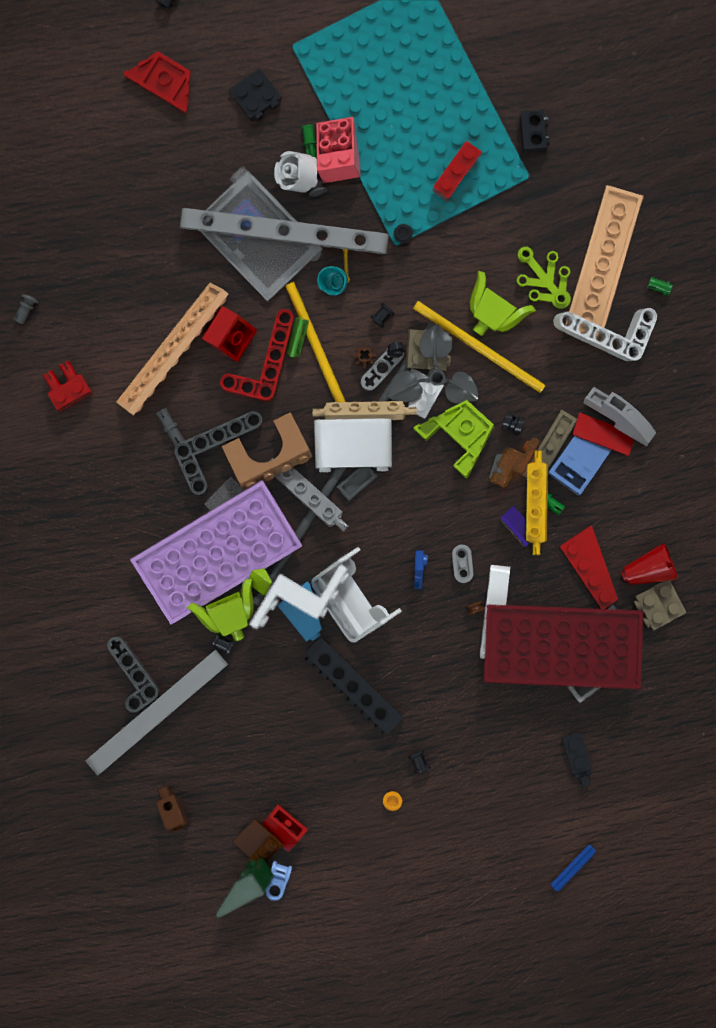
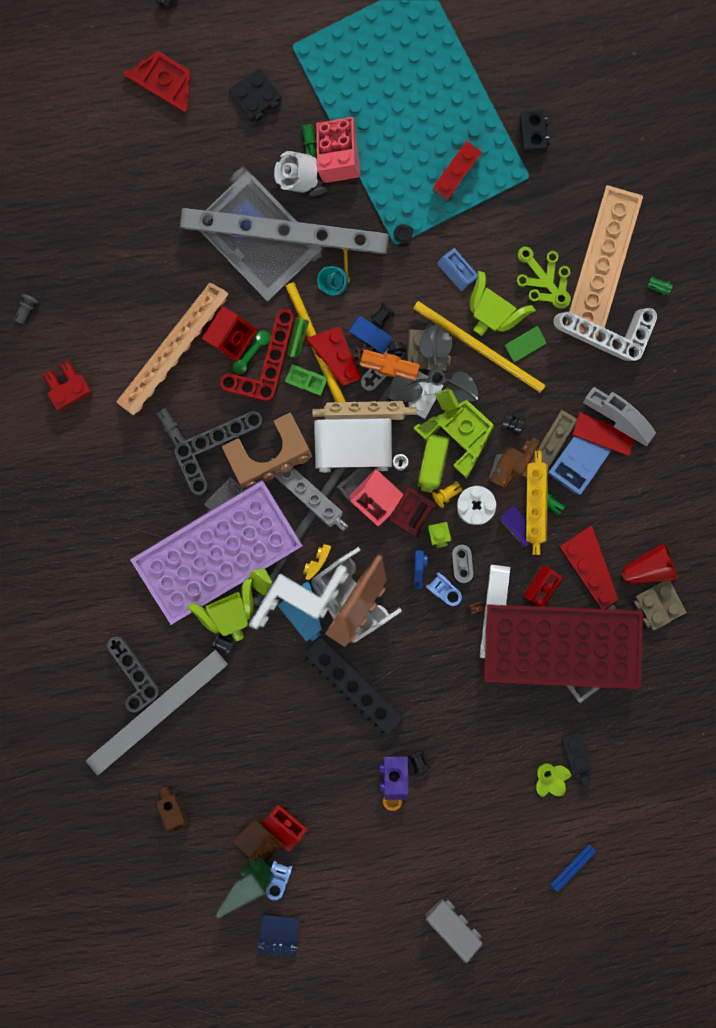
(262, 339): none -> green bar
(278, 935): none -> dark blue hinge
(306, 380): none -> bright green slope
(314, 567): none -> yellow slope
(336, 354): none -> red wing
(358, 603): none -> nougat slope
(370, 334): none -> blue slope
(376, 497): none -> coral slope
(389, 365): none -> orange piece
(396, 461): none -> white hinge
(399, 767): none -> dark purple brick
(406, 509): none -> dark red plate
(432, 463): none -> lime arch
(439, 534): none -> lime brick
(443, 589): none -> light blue piece
(446, 399): none -> lime slope
(446, 494): none -> yellow pin
(454, 929): none -> light grey slope
(457, 269): none -> medium blue slope
(476, 516): none -> white brick
(525, 344): none -> bright green slope
(542, 586): none -> red slope
(554, 782): none -> lime plate

